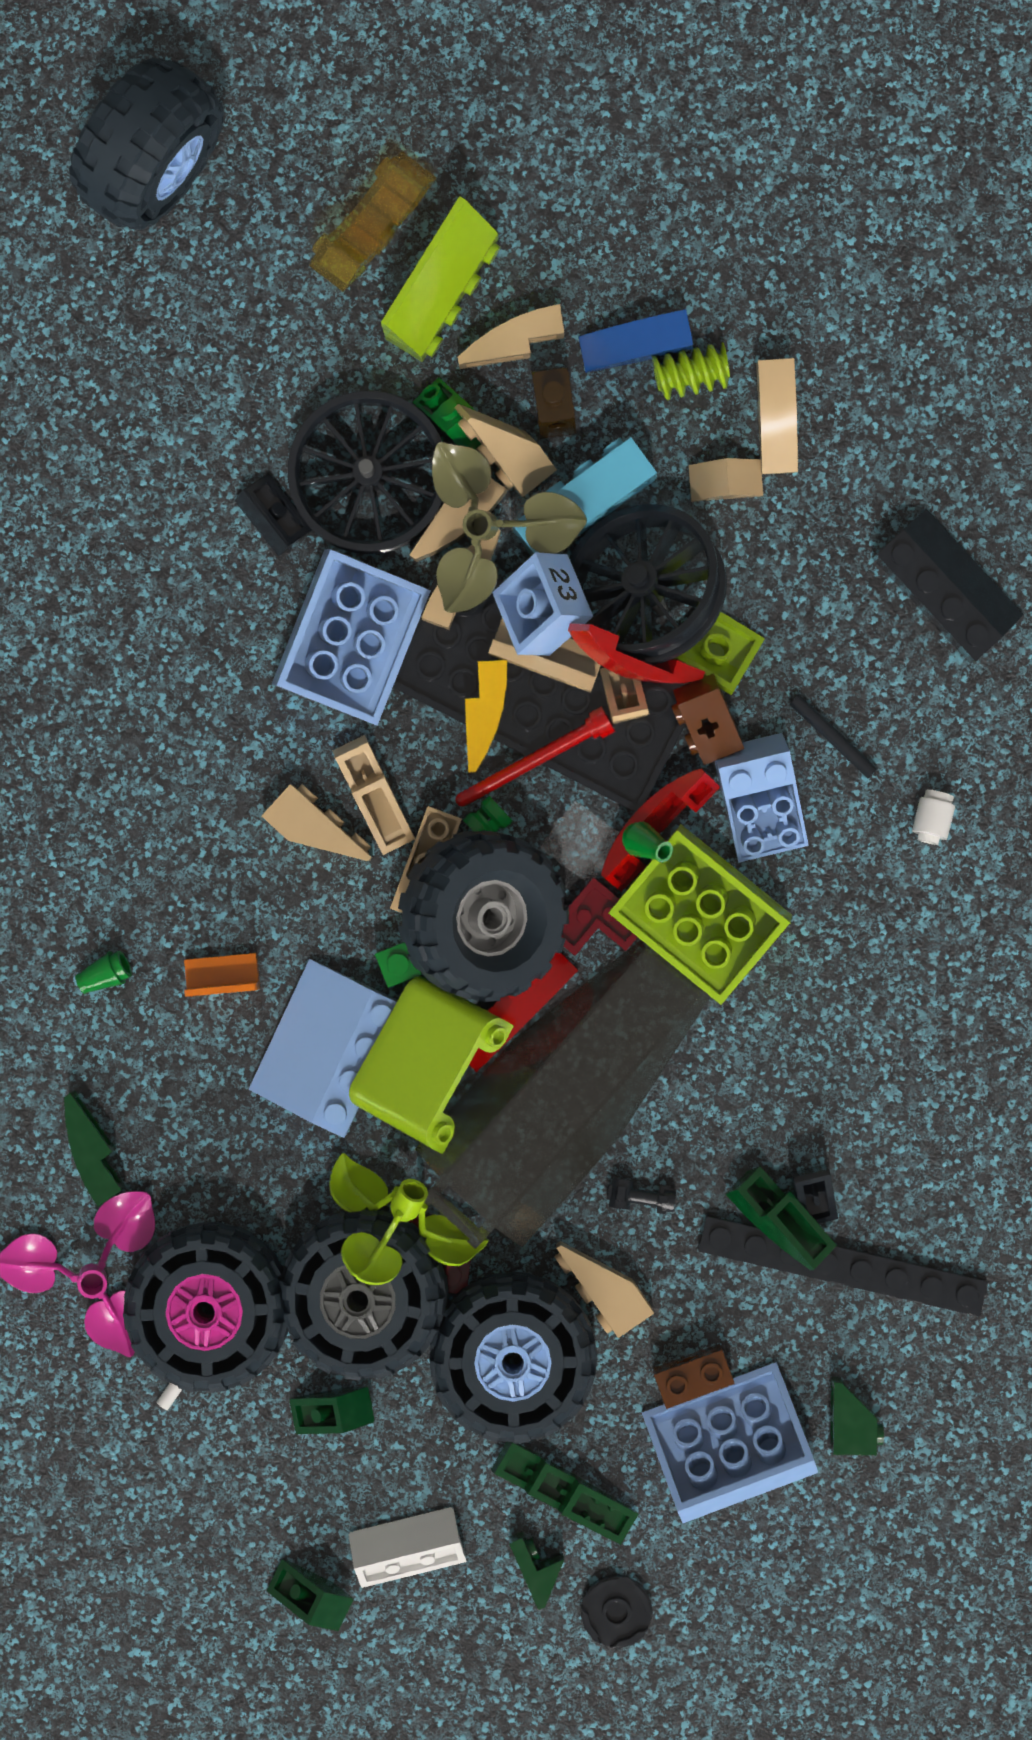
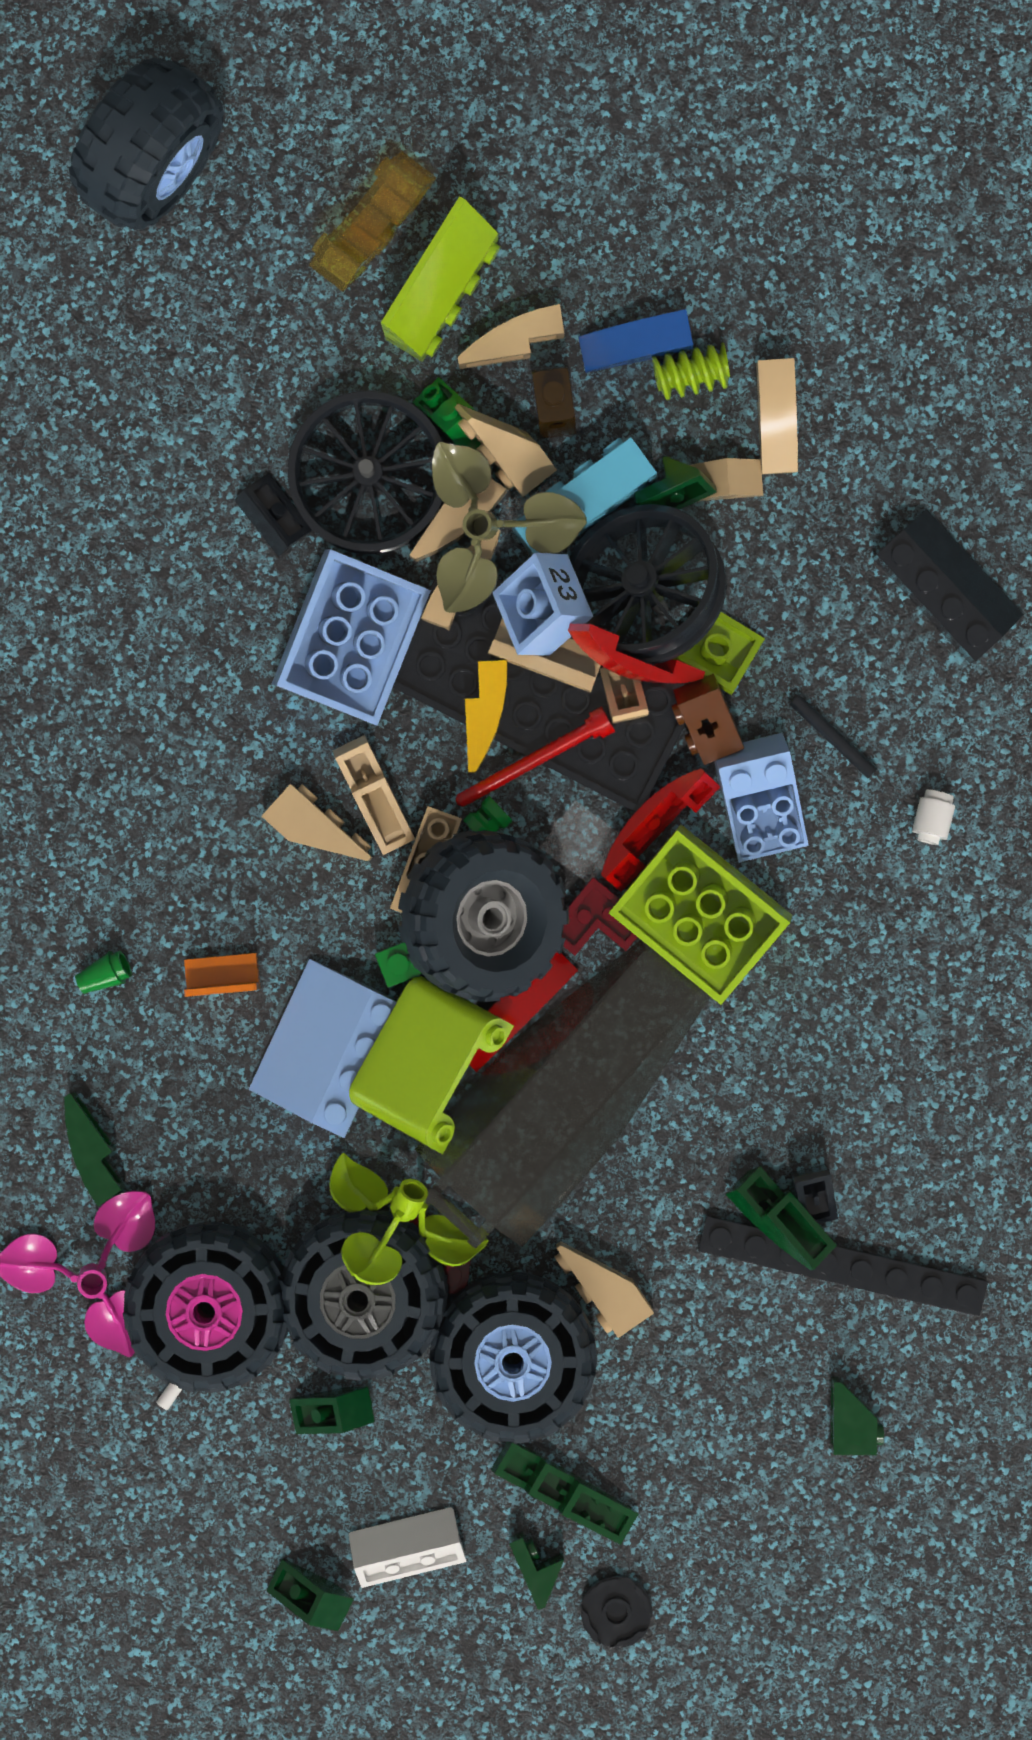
(622, 1195): black bar -> none
(644, 841): green cone -> none
(680, 487): none -> dark green slope
(693, 1376): reddish brown brick -> none
(730, 1444): light blue slope -> none

